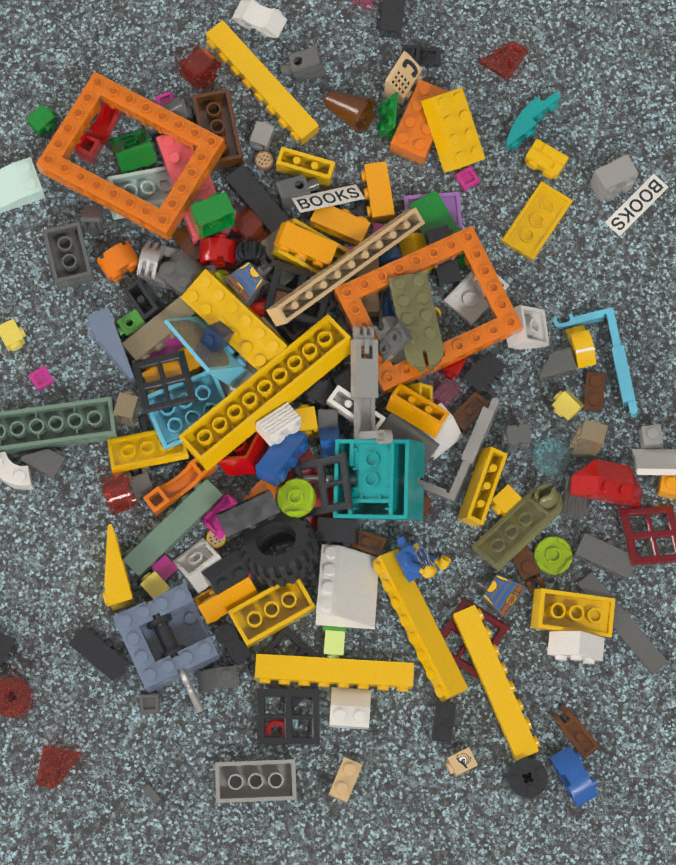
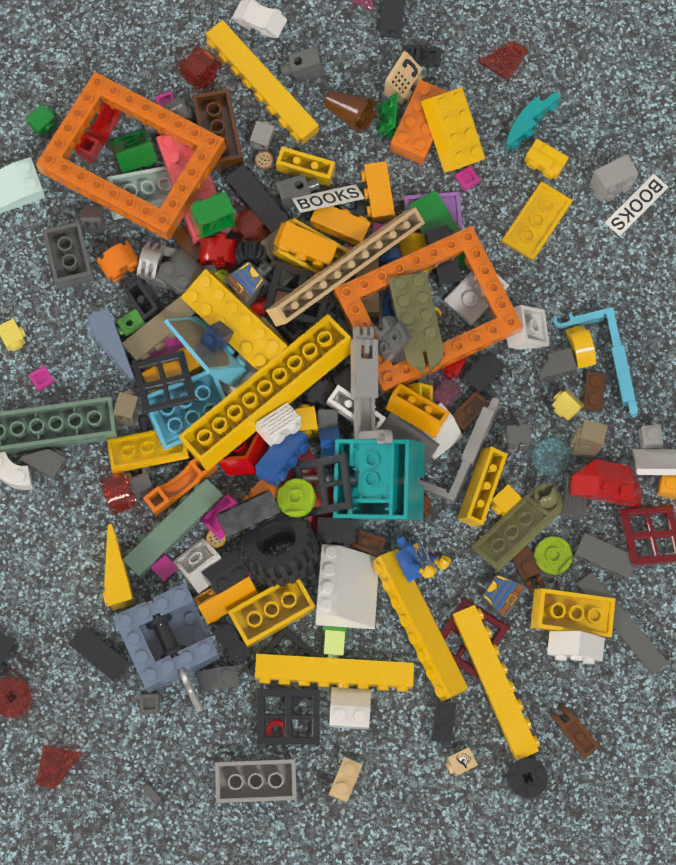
(154, 584): light yellow brick -> none
(574, 776): blue brick -> none

